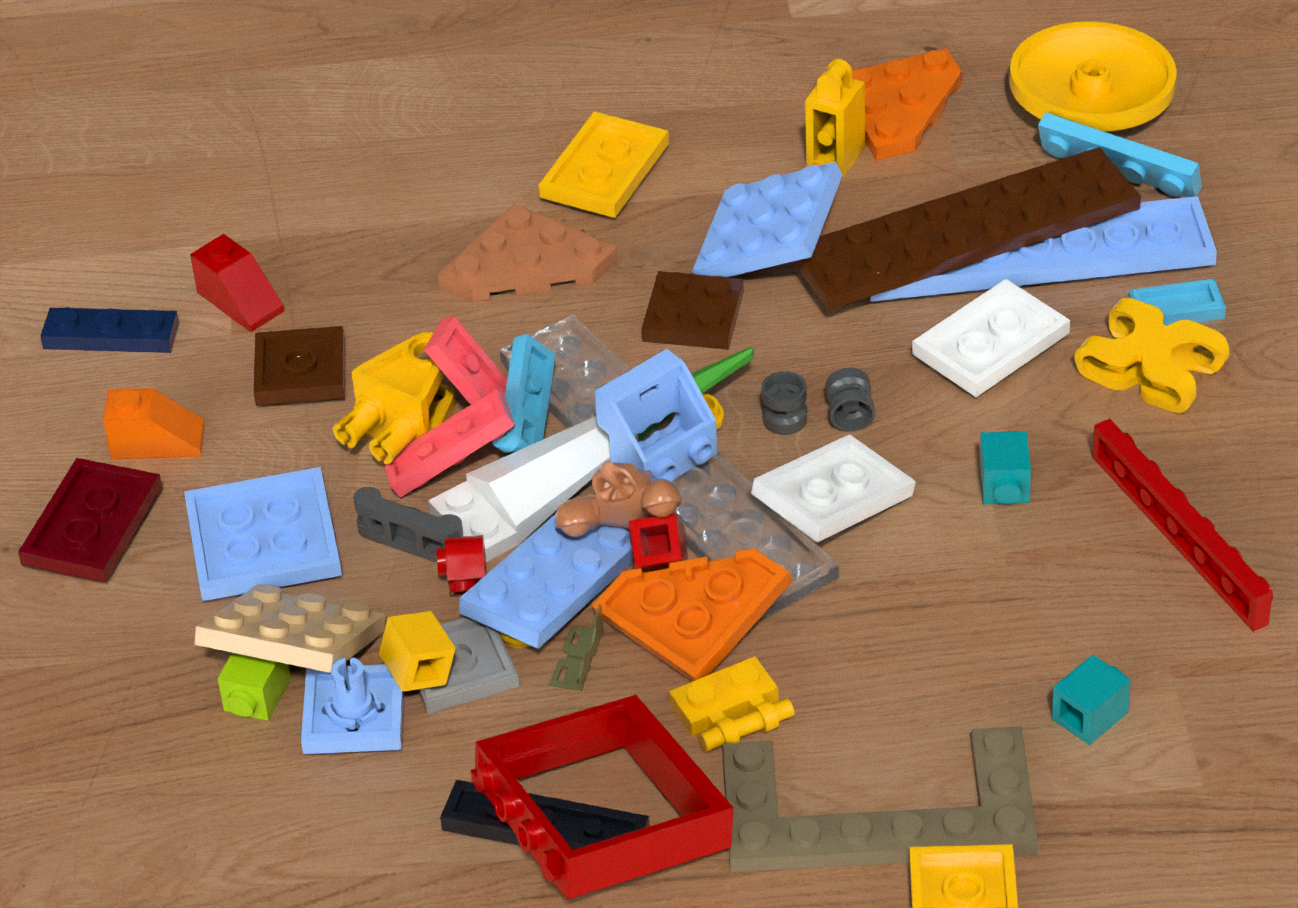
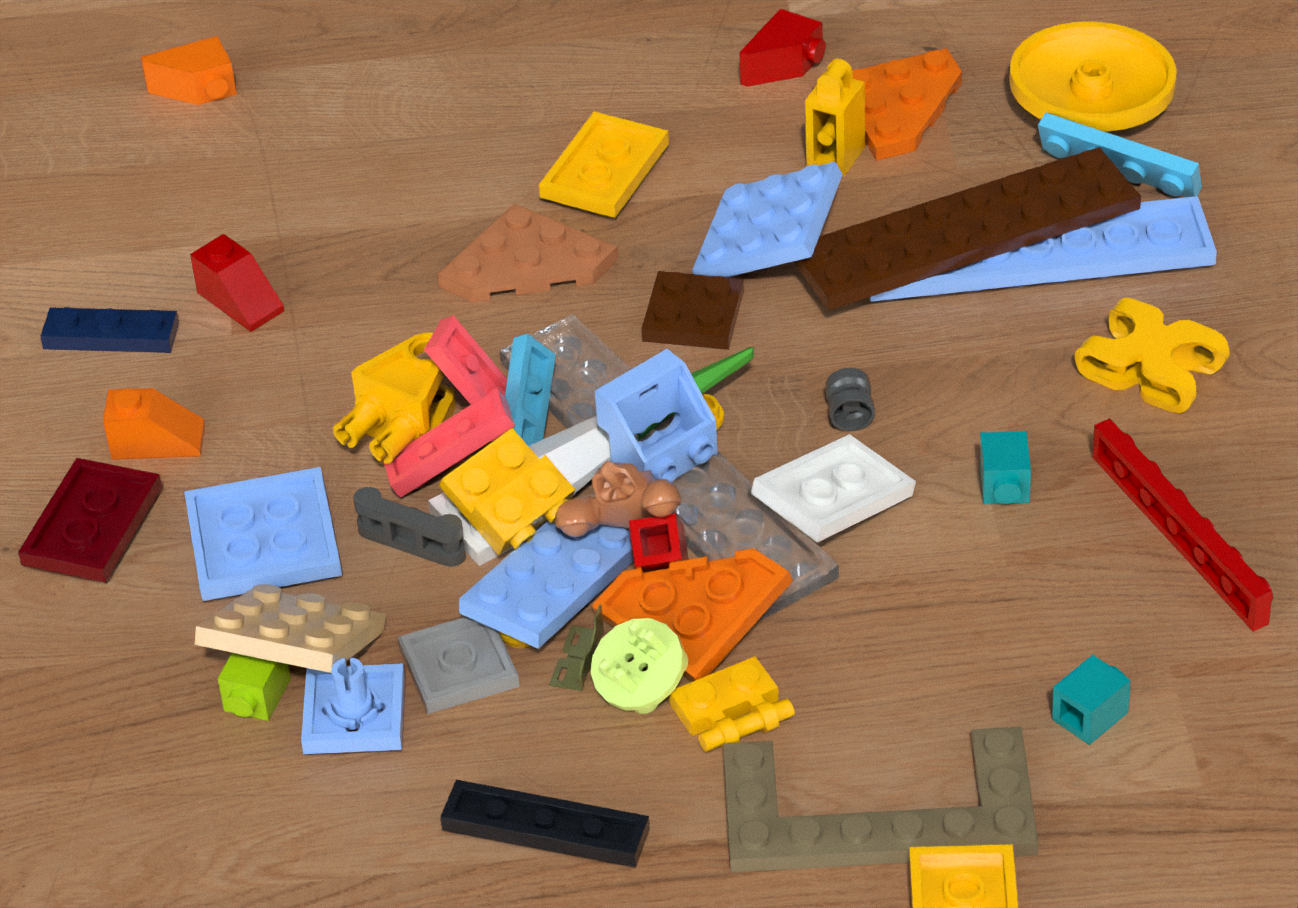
(190, 72): none -> orange slope
(299, 365): reddish brown plate -> none
(417, 651): yellow brick -> none
(462, 562): red plate -> none
(507, 491): none -> yellow plate
(624, 682): none -> yellowish green plate
(625, 723): red window -> none
(782, 49): none -> red slope
(784, 403): dark grey wheel -> none
(991, 337): white plate -> none
(1184, 301): medium azure tile -> none

